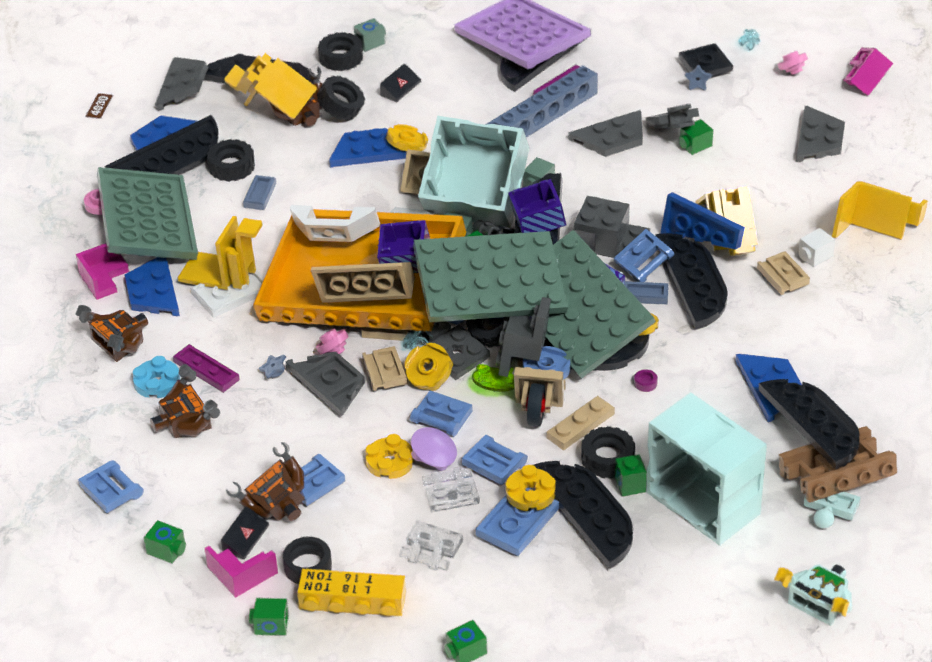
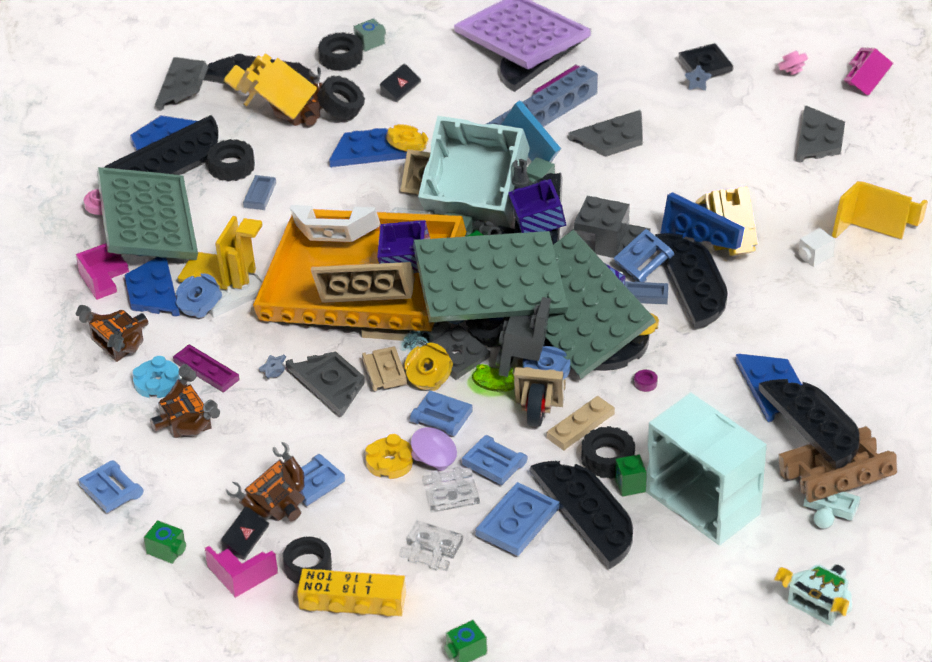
(99, 105): reddish brown sticker -> none
(204, 302): none -> medium blue plate
(269, 616): green brick -> none
(332, 341): bright pink plate -> none
(520, 176): none -> dark grey pin
(534, 478): yellow plate -> none
(538, 139): none -> dark azure tile
(676, 117): dark grey plate -> none
(696, 137): green brick -> none
(749, 36): clear light blue plate -> none
(783, 272): tan plate -> none

